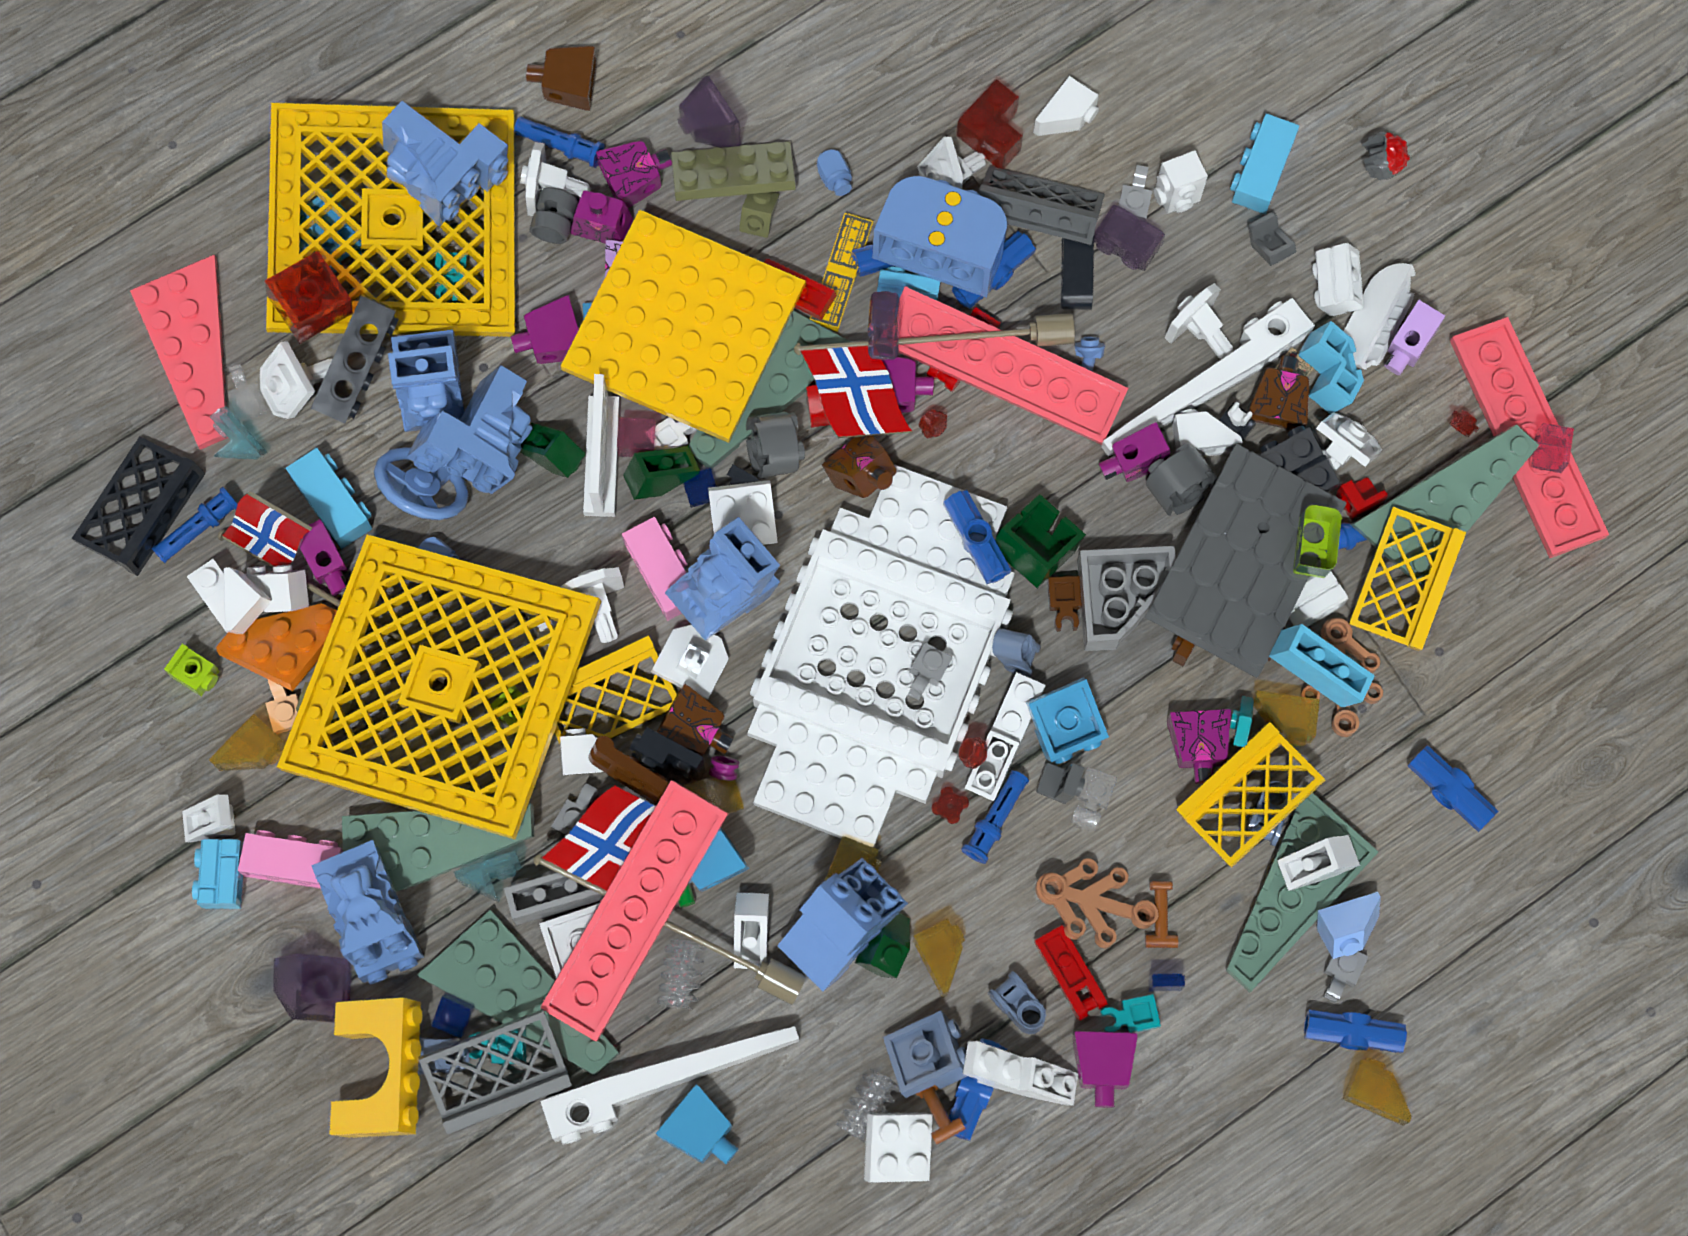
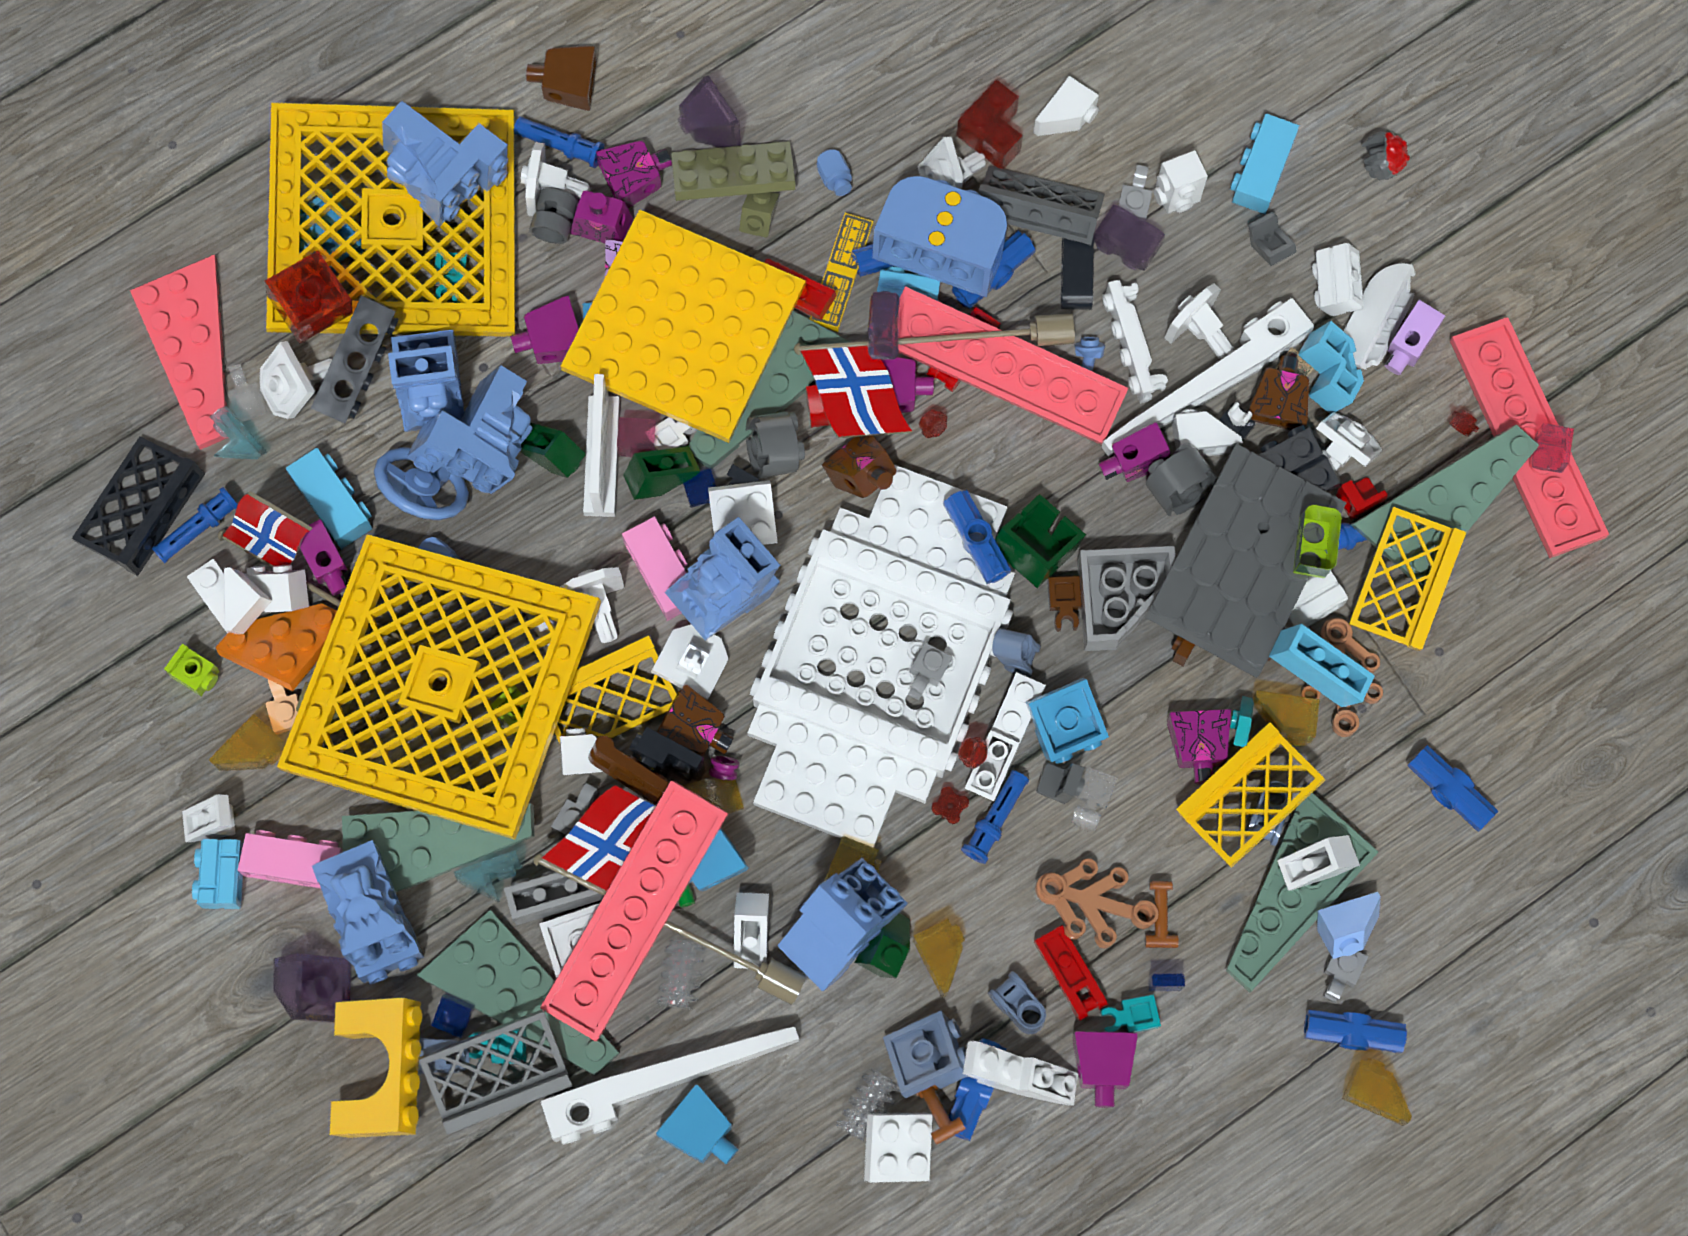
(1134, 347): none -> white piece

